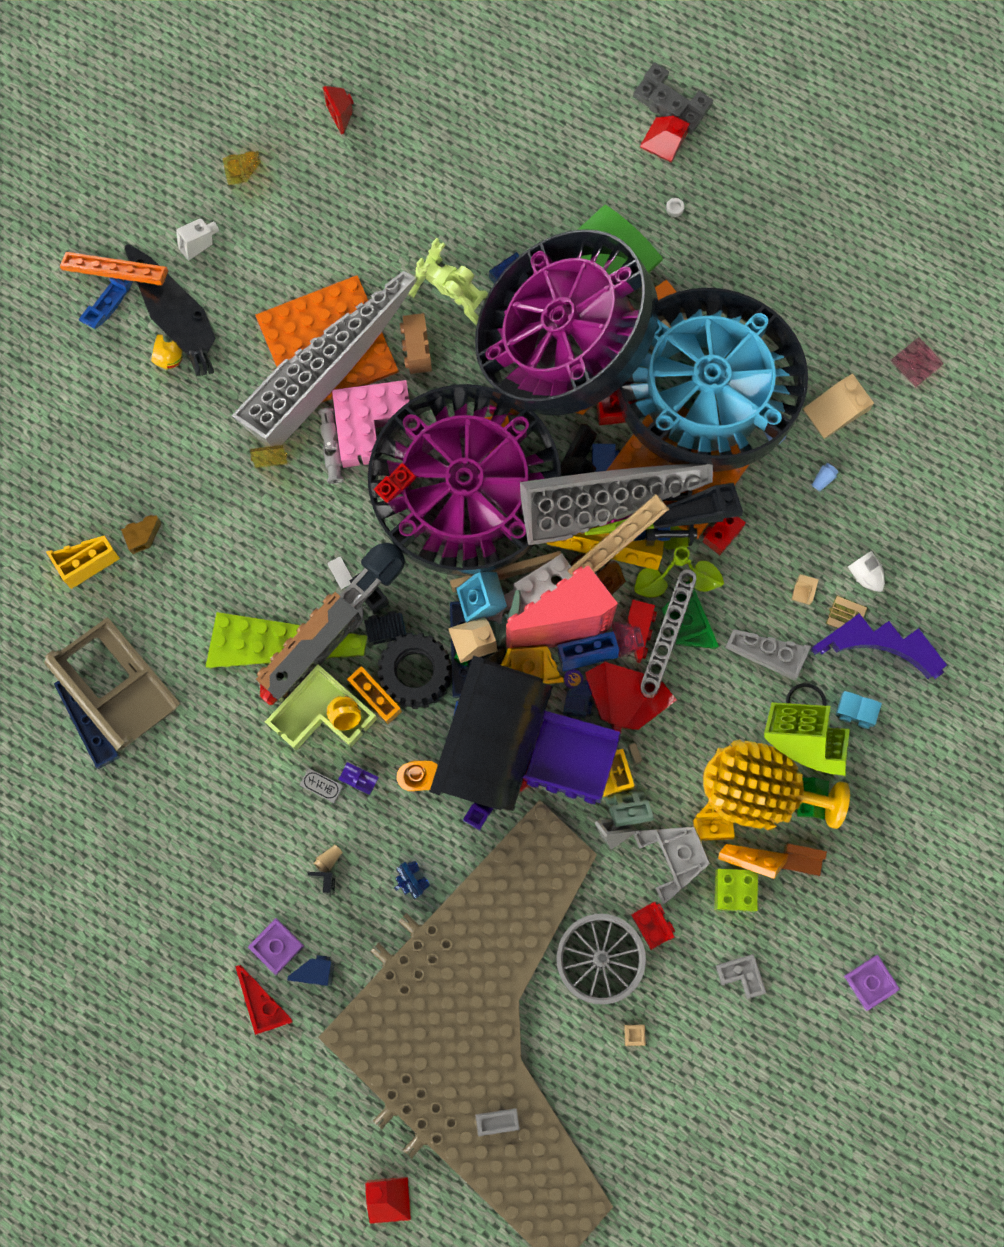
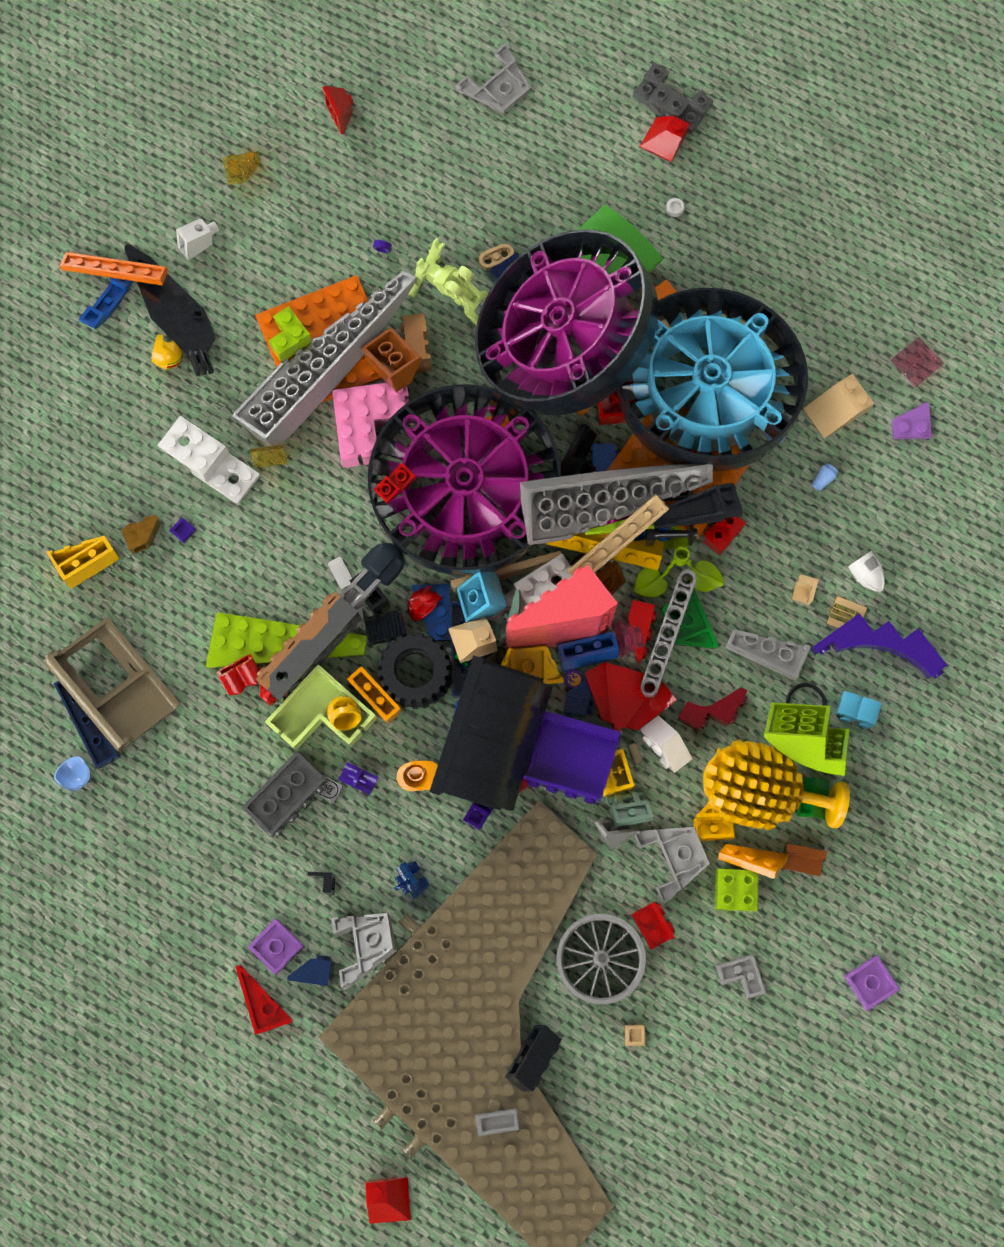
(72, 774): none -> light blue helmet
(182, 530): none -> dark purple tile
(208, 460): none -> white bracket
(239, 675): none -> red brick
(285, 794): none -> dark grey bracket
(292, 335): none -> lime brick
(327, 859): tan cone -> none
(330, 436): light grey piece -> none
(372, 941): none -> light grey wing
(382, 246): none -> dark purple tile
(392, 359): none -> dark orange slope
(422, 603): none -> red hat
(439, 619): none -> blue wing
(495, 256): none -> tan plate
(503, 88): none -> light grey wing
(533, 1058): none -> black brick
(666, 744): none -> white brick
(722, 711): none -> dark red arch
(913, 424): none -> medium lavender wing

